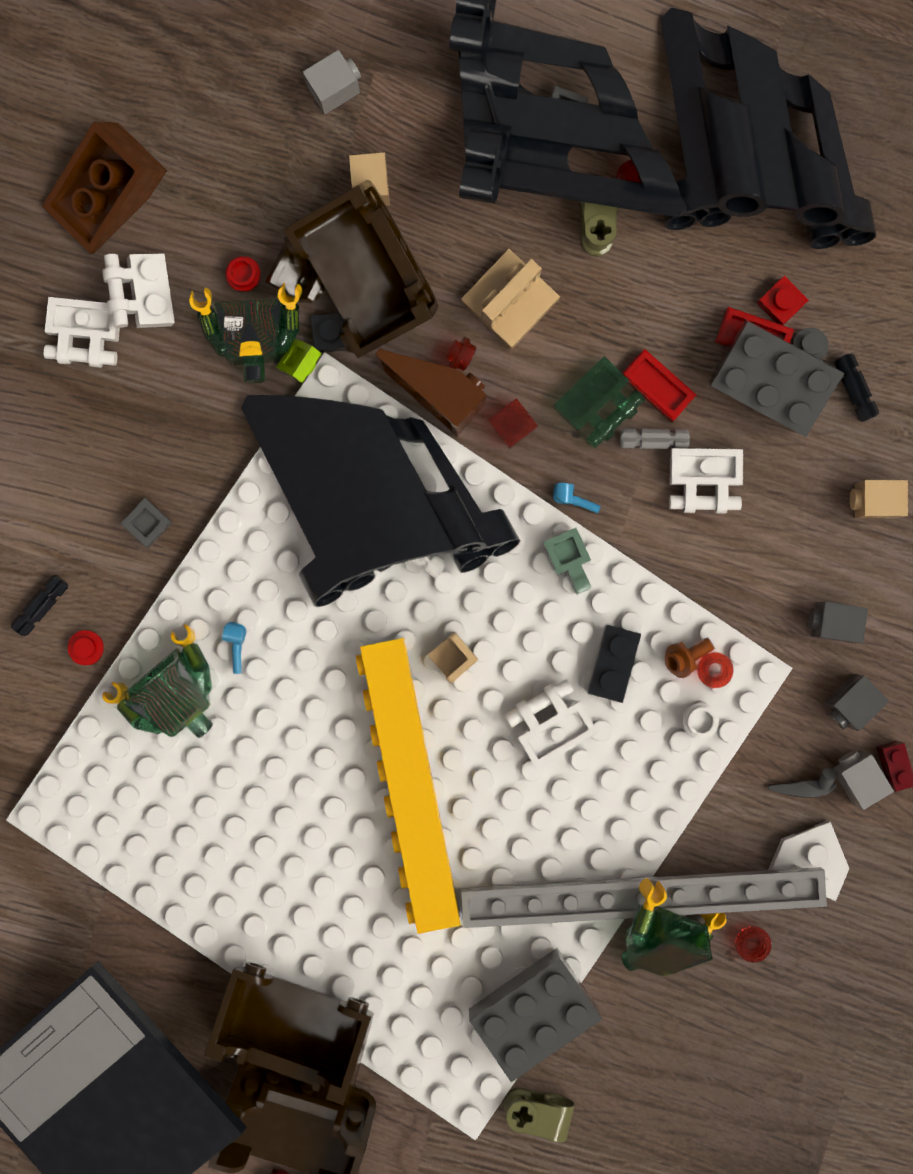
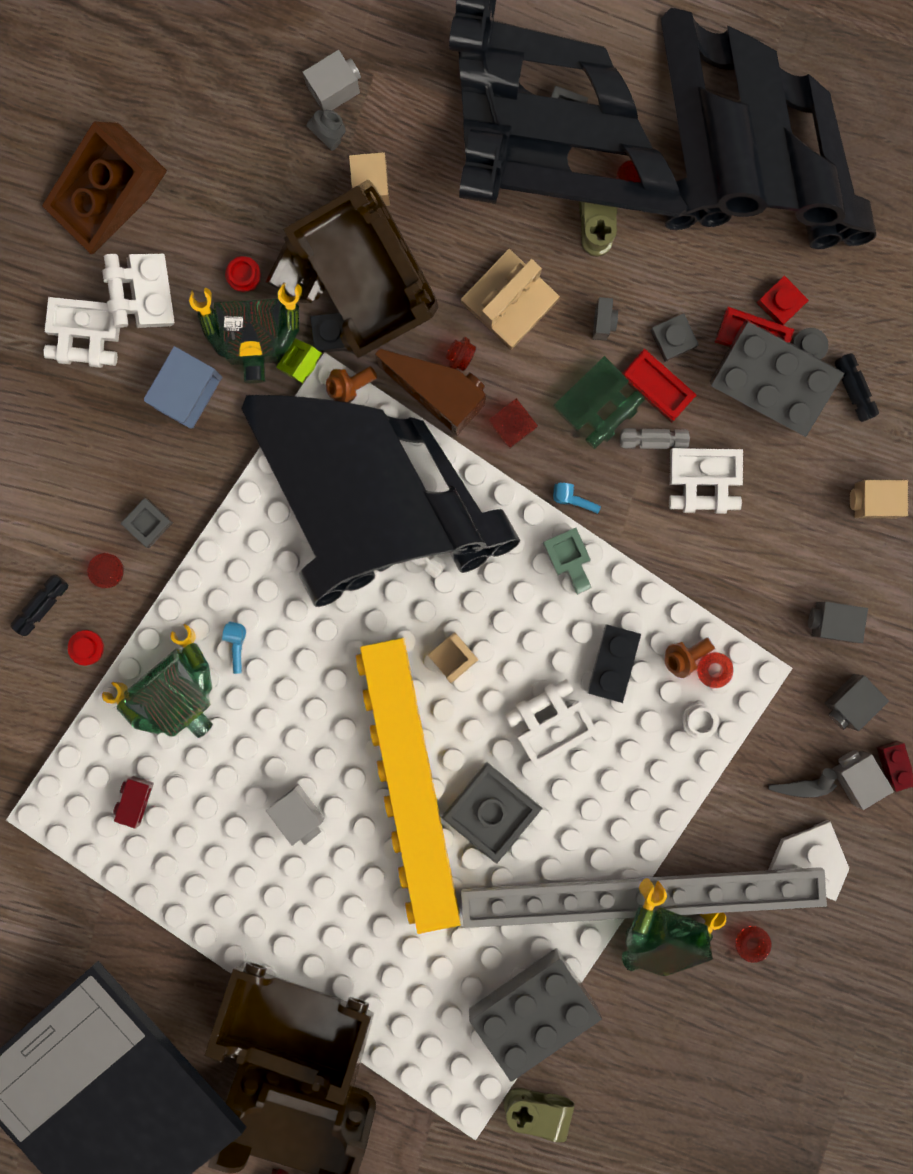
(105, 570): none -> clear red plate
(133, 801): none -> dark red piece
(183, 387): none -> sand blue piece
(296, 816): none -> light grey brick
(327, 127): none -> dark grey plate
(343, 387): none -> dark orange plate
(491, 812): none -> dark grey tile
(604, 319): none -> dark grey plate
(674, 337): none -> dark grey plate

